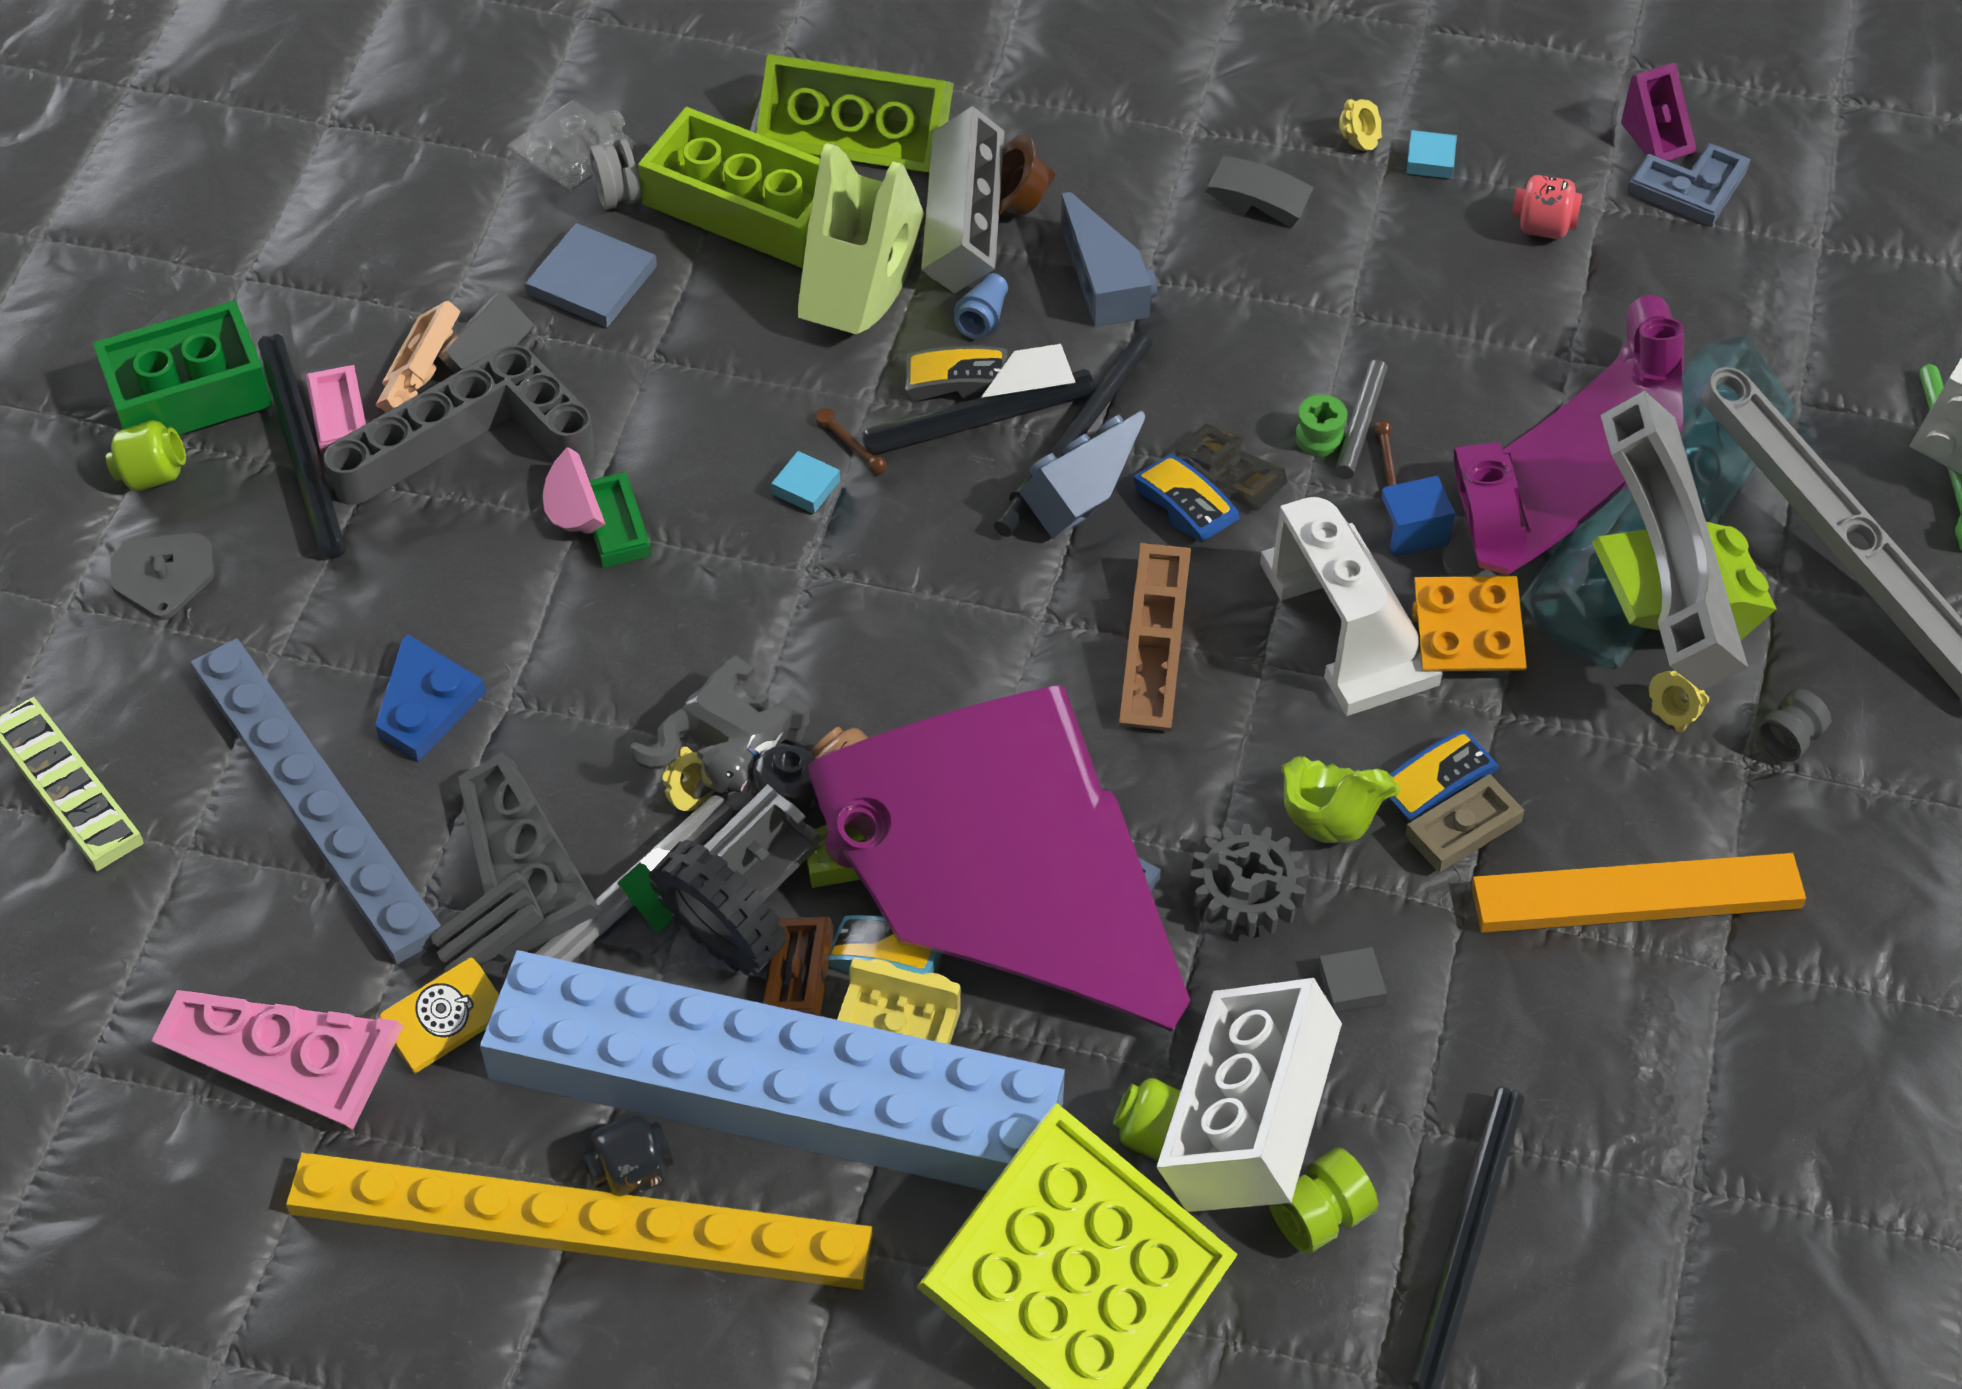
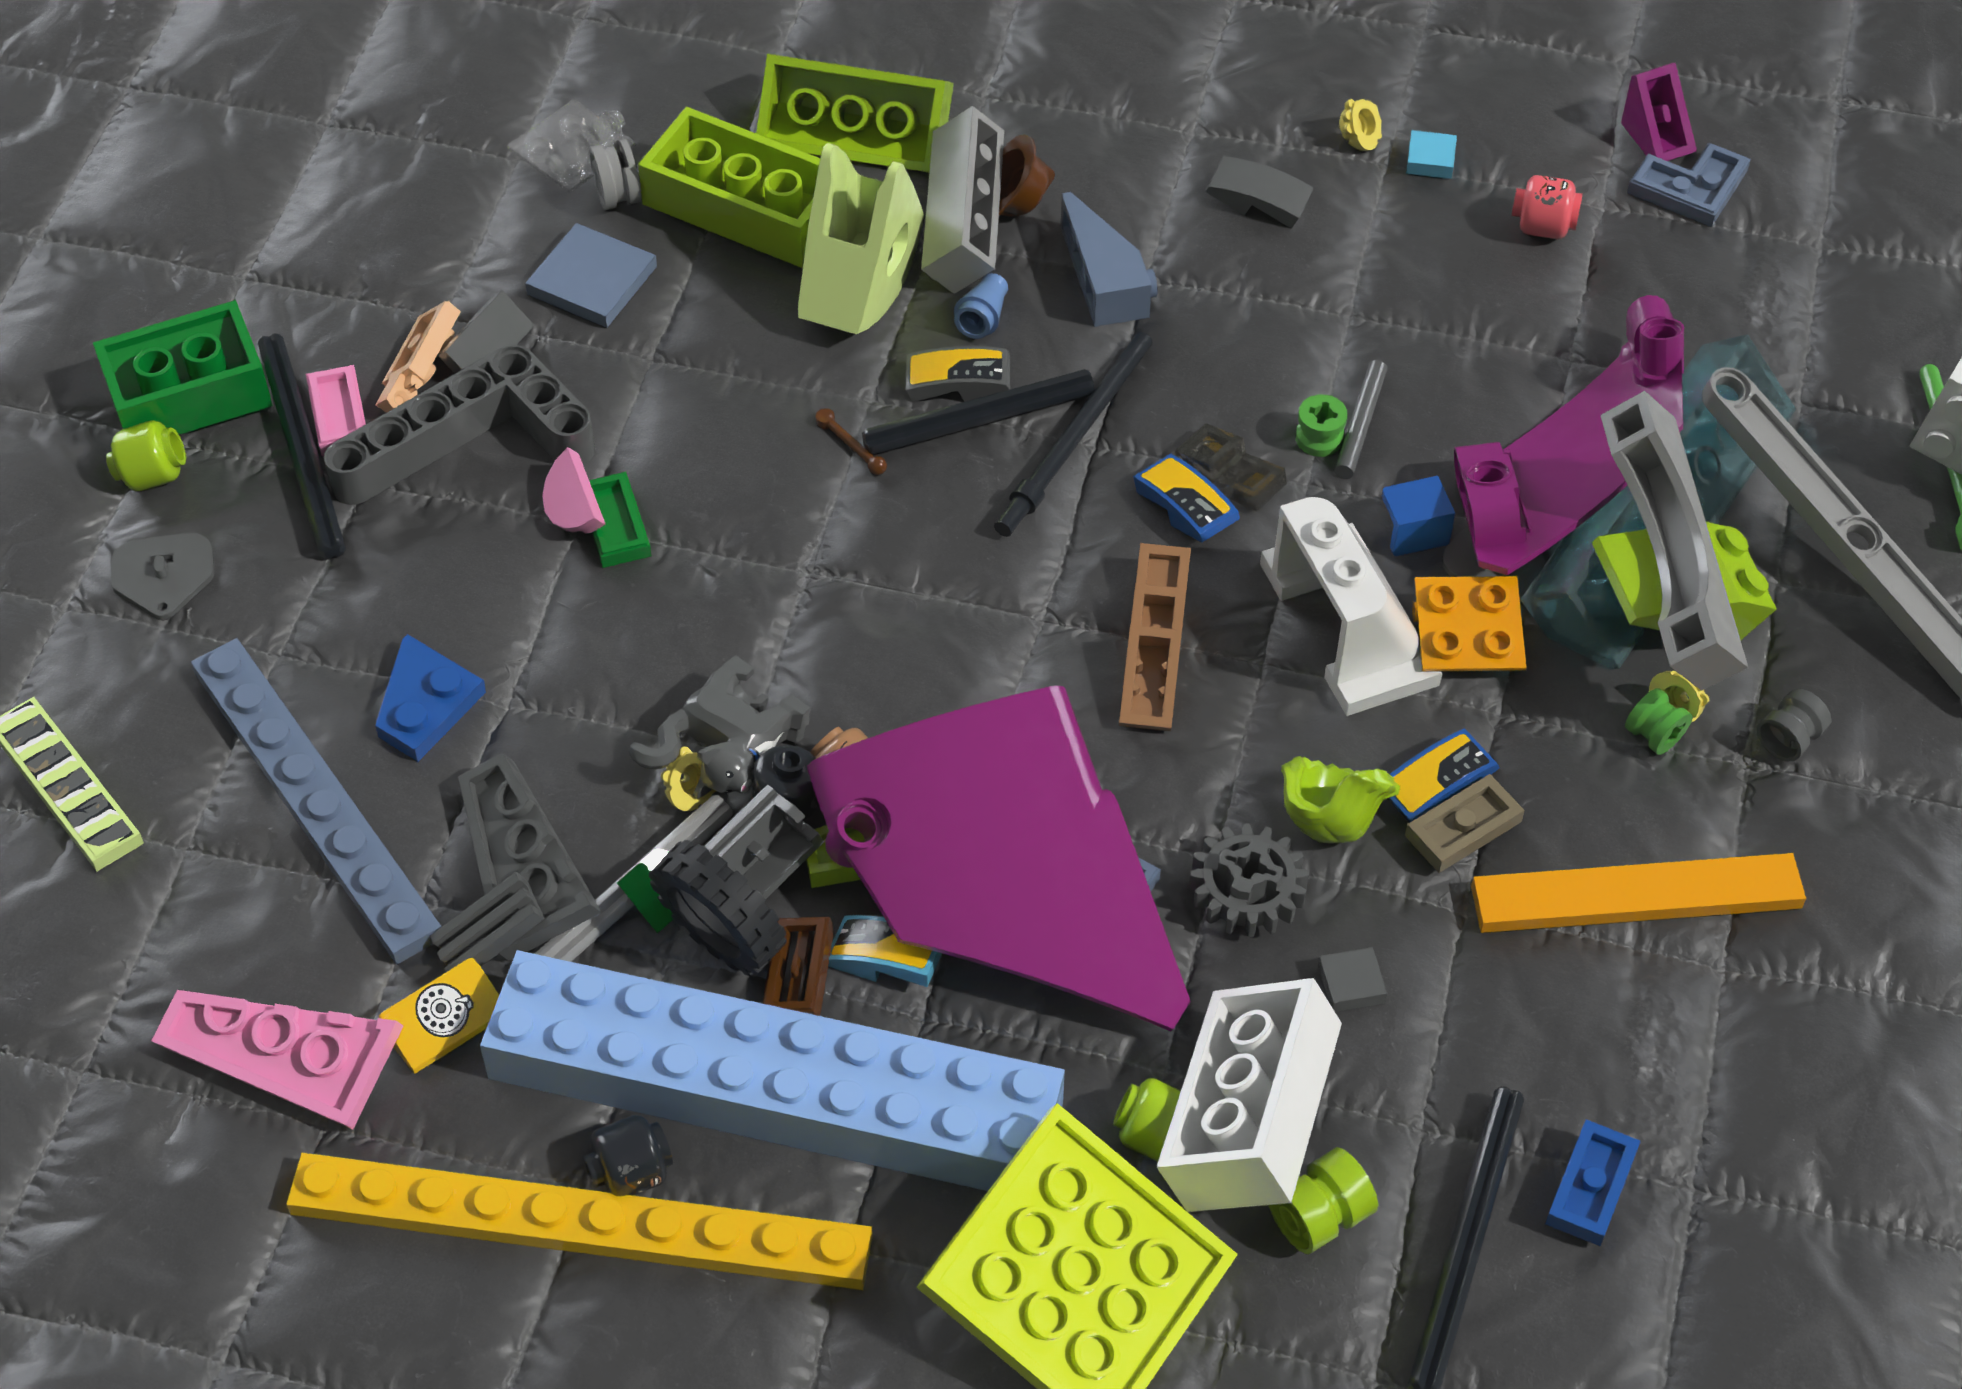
(805, 482): medium azure tile -> none
(901, 1001): light yellow bracket -> none
(1032, 370): white sticker -> none
(1083, 479): slope -> none
(1382, 430): reddish brown hinge -> none
(1592, 1182): none -> blue plate
(1658, 721): none -> bright green wheel

